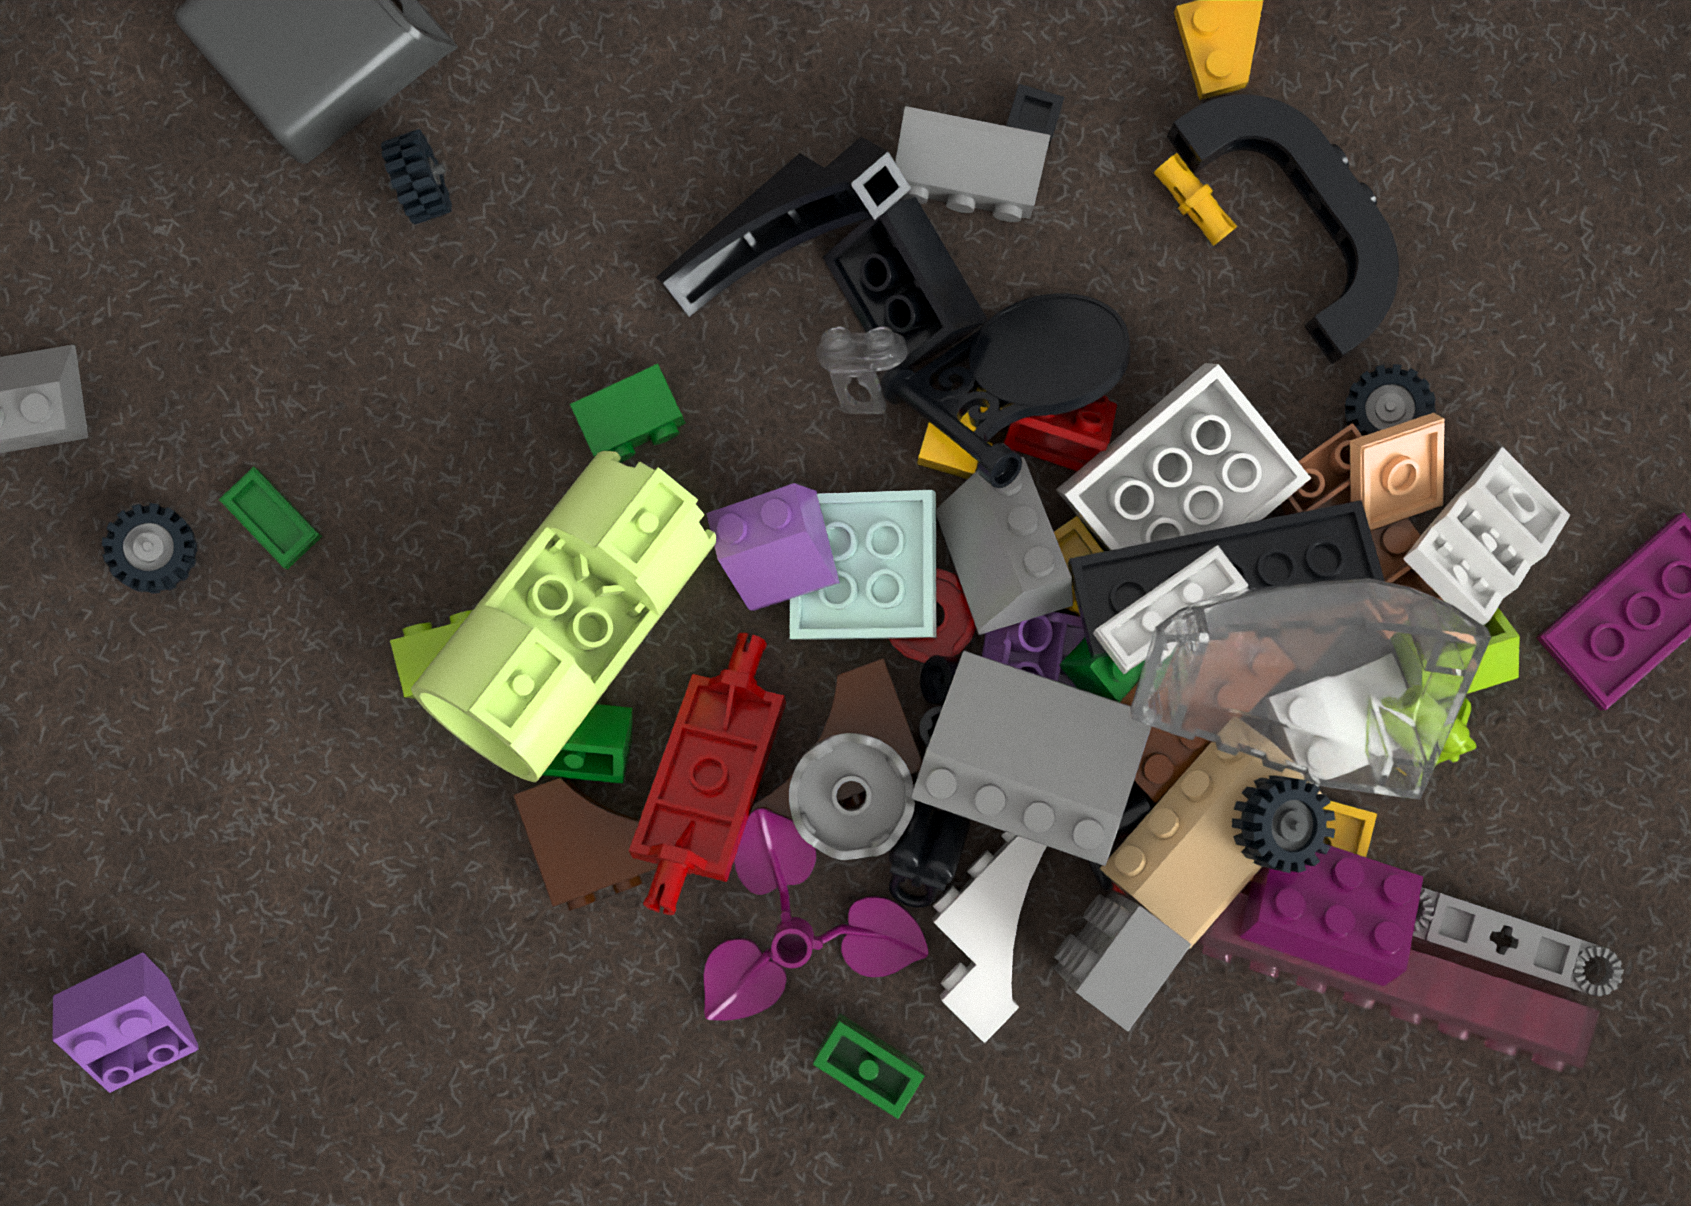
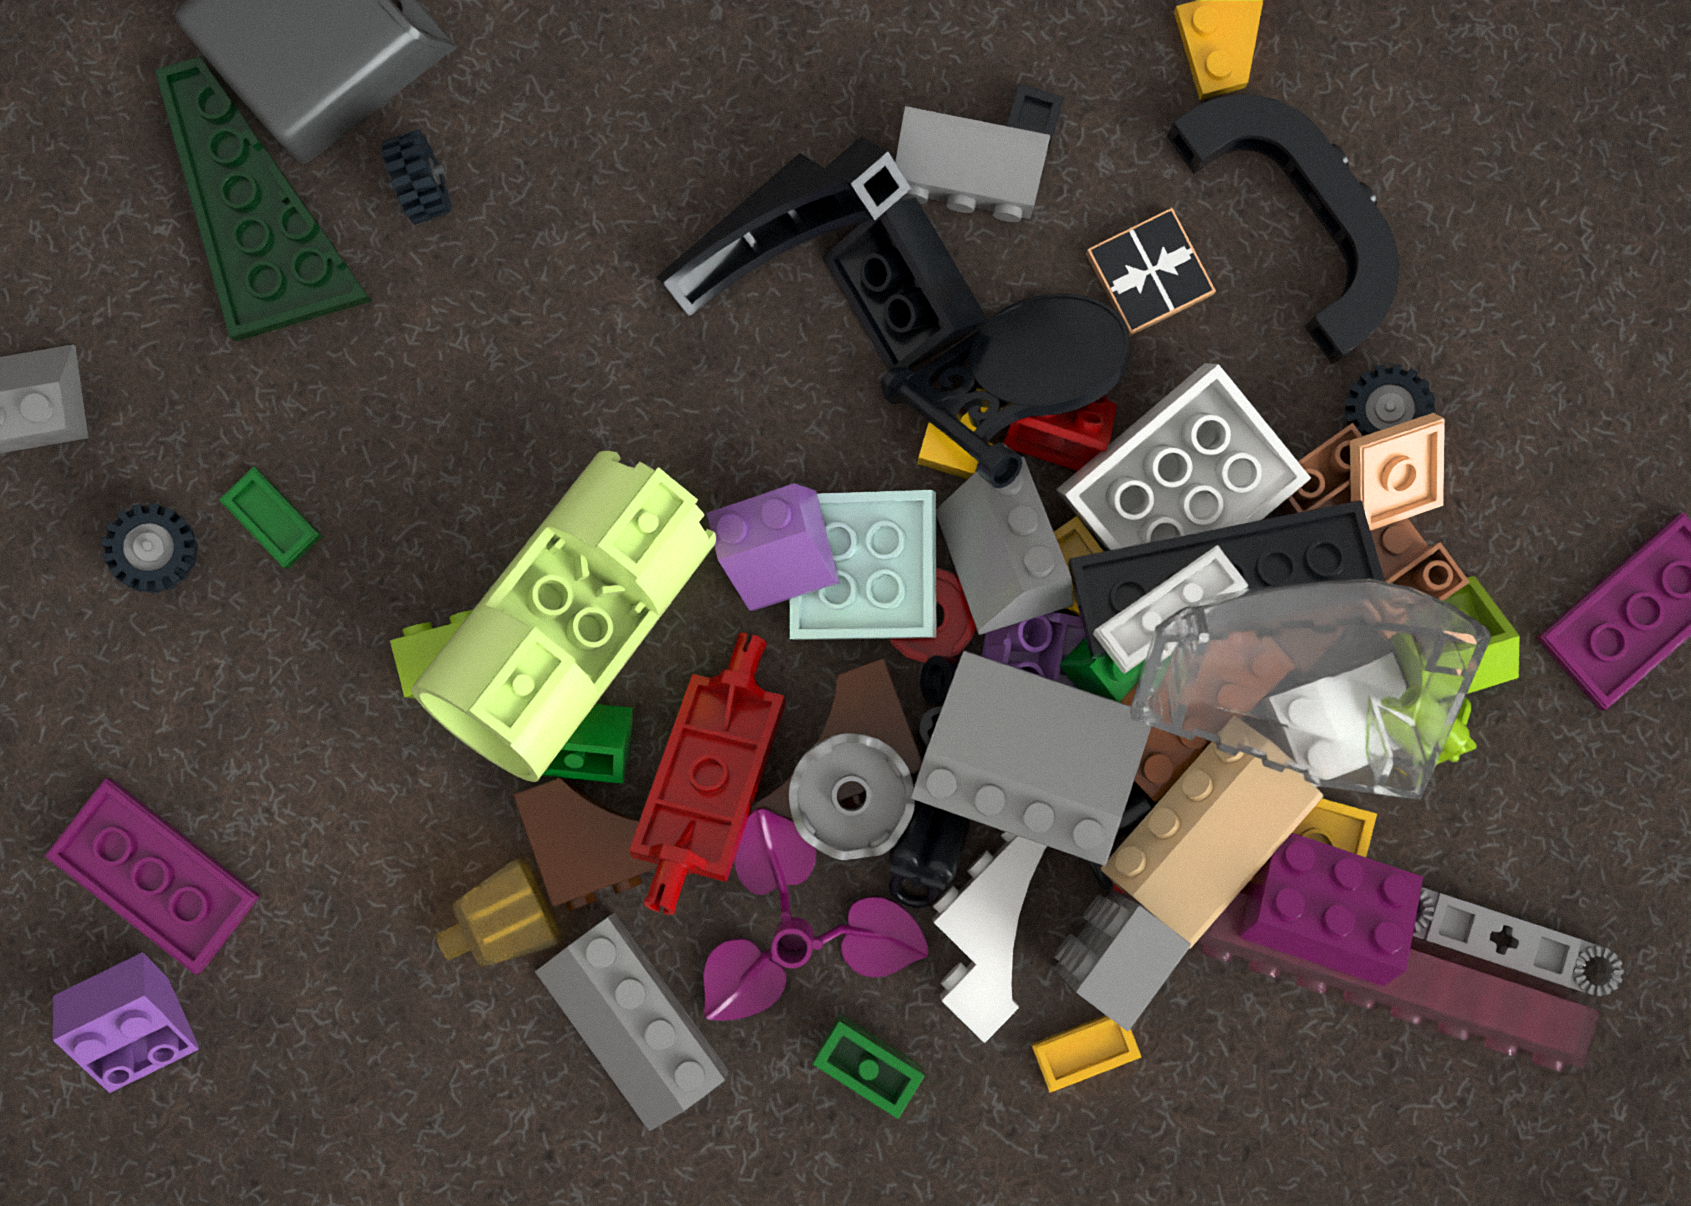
(152, 875): none -> magenta tile
(257, 233): none -> dark green wing
(501, 918): none -> clear yellow torso
(629, 414): green brick -> none
(633, 1023): none -> light grey slope
(860, 356): clear bracket -> none
(1084, 1052): none -> yellow tile
(1150, 271): none -> black tile
(1195, 199): yellow pin -> none
(1283, 823): black wheel -> none
(1488, 537): white slope -> none

